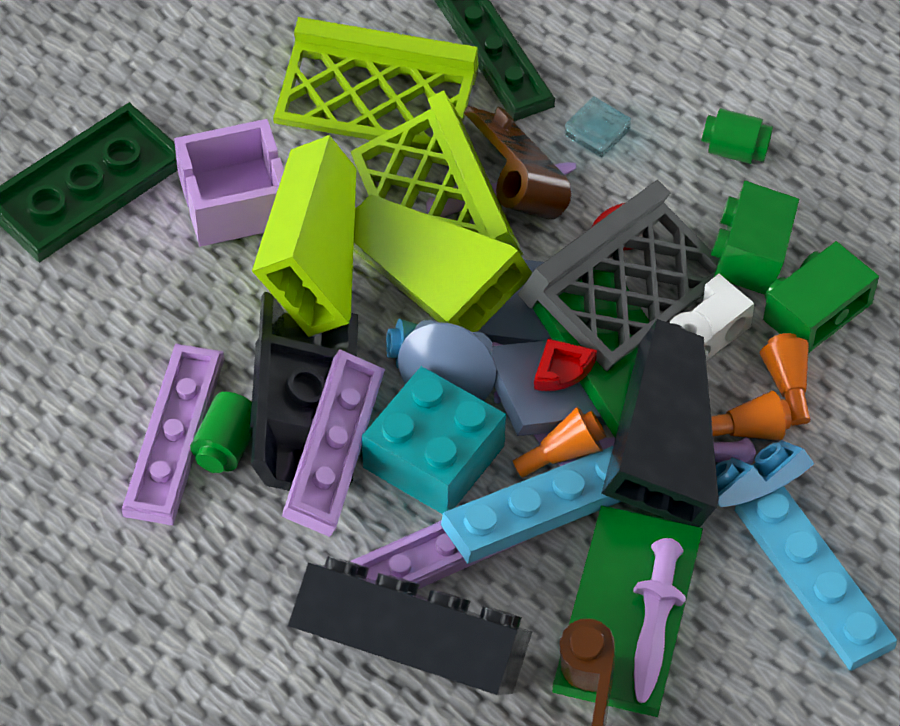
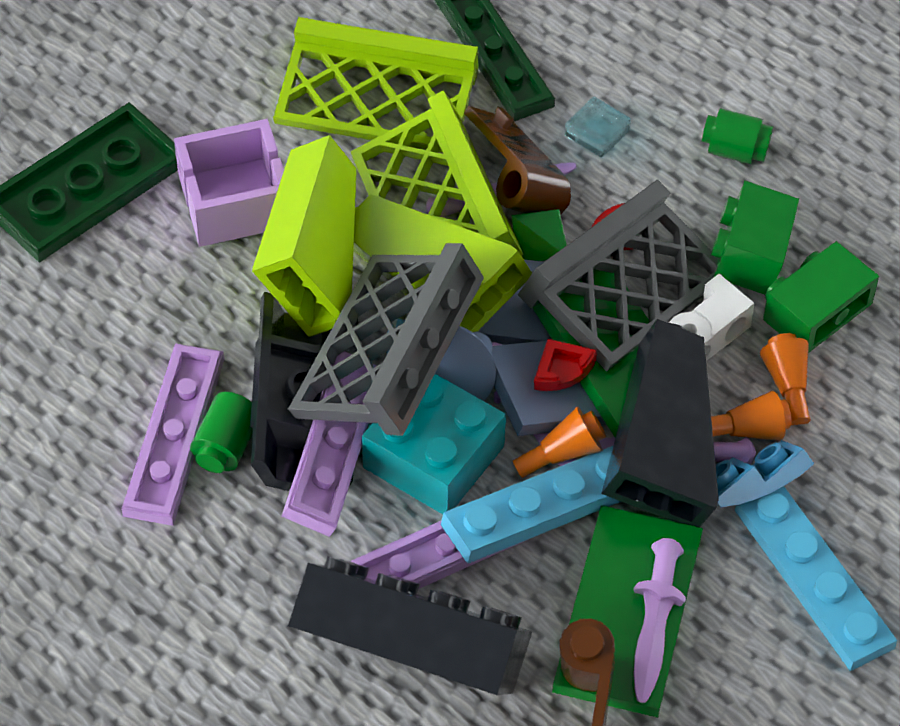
(413, 347): none -> dark grey fence
(539, 234): none -> green slope

